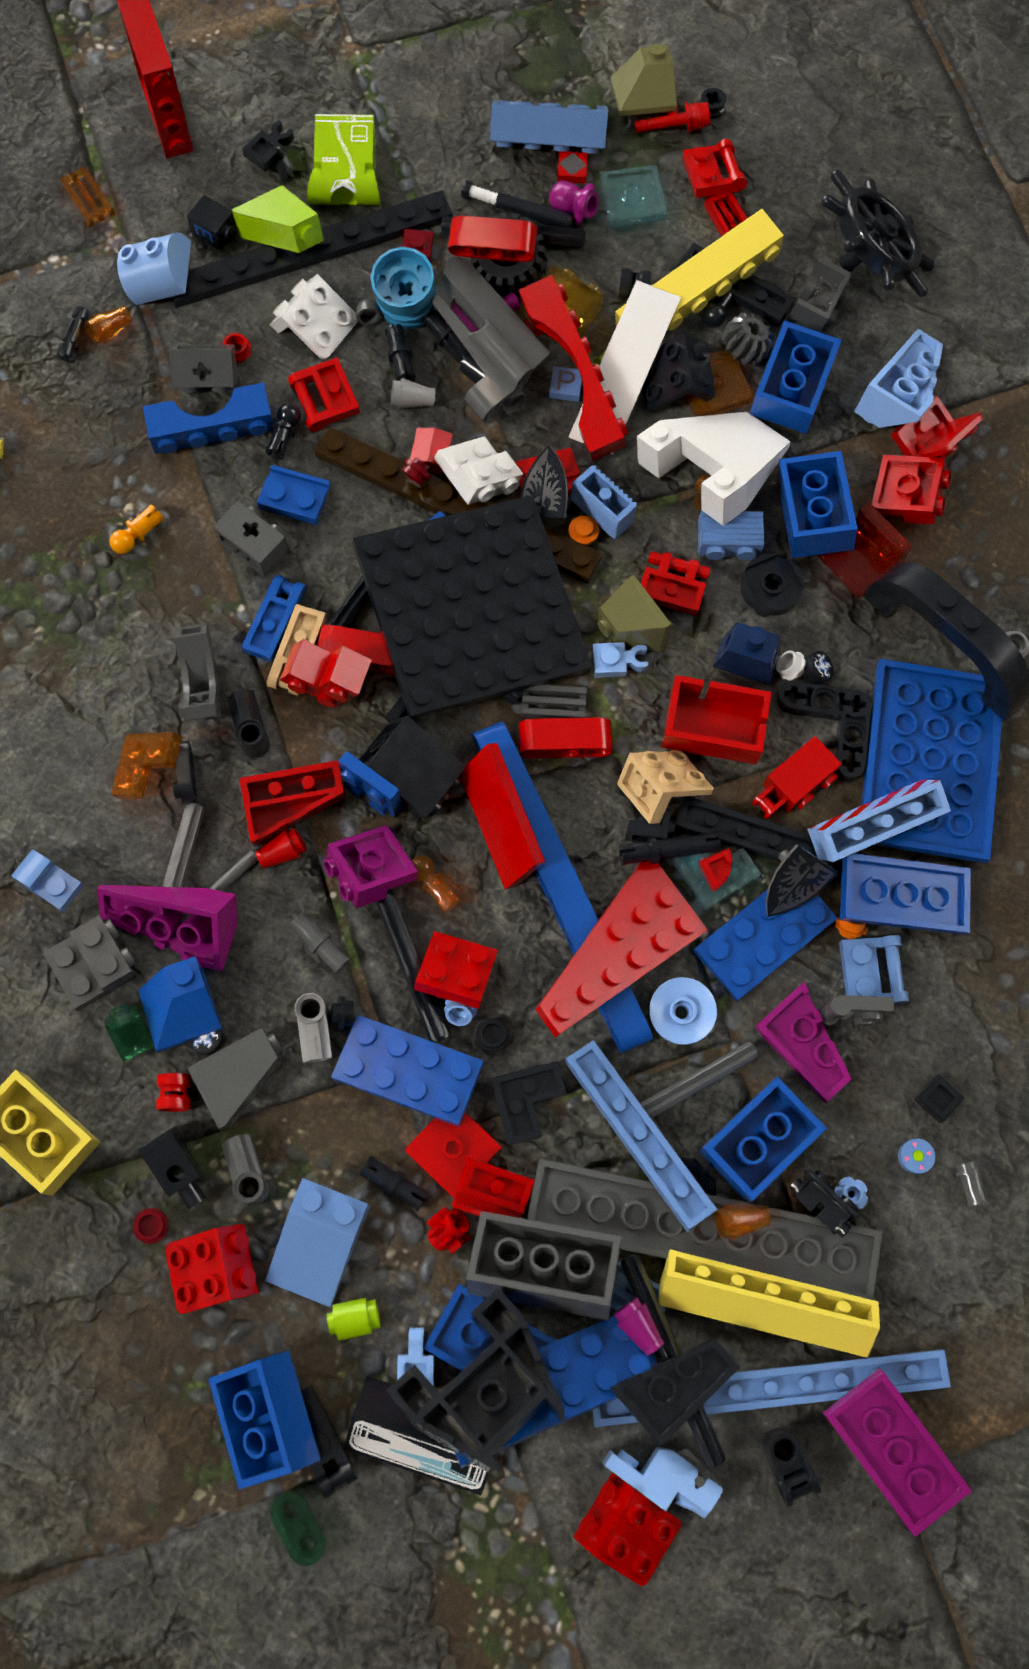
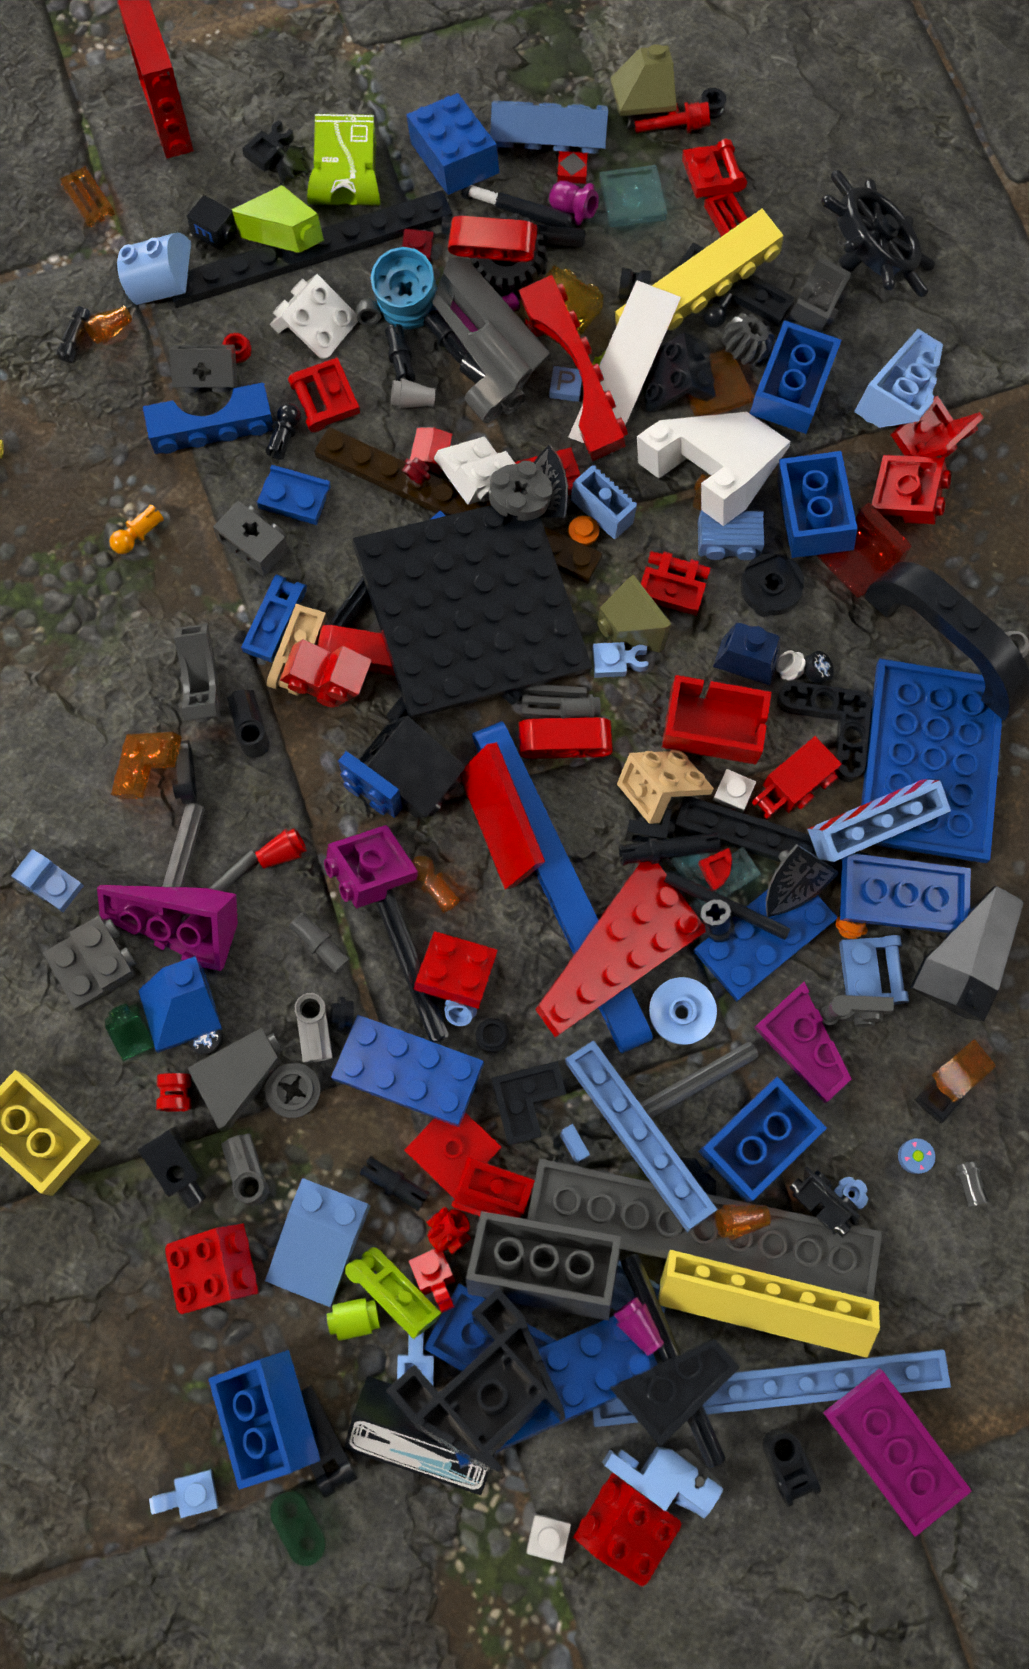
(150, 1226): dark red plate -> none
(192, 1495): none -> light blue plate
(288, 797): red wedge -> none
(288, 1075): none -> dark grey gear
(393, 1291): none -> lime plate
(433, 1276): none -> plate
(453, 143): none -> blue brick
(524, 477): none -> dark grey plate
(548, 1538): none -> white plate
(574, 1144): none -> medium blue tile
(580, 707): none -> dark grey pin
(717, 920): none -> black bush
(734, 791): none -> white plate
(736, 909): none -> black bar
(963, 1071): none -> clear orange slope
(971, 961): none -> wedge

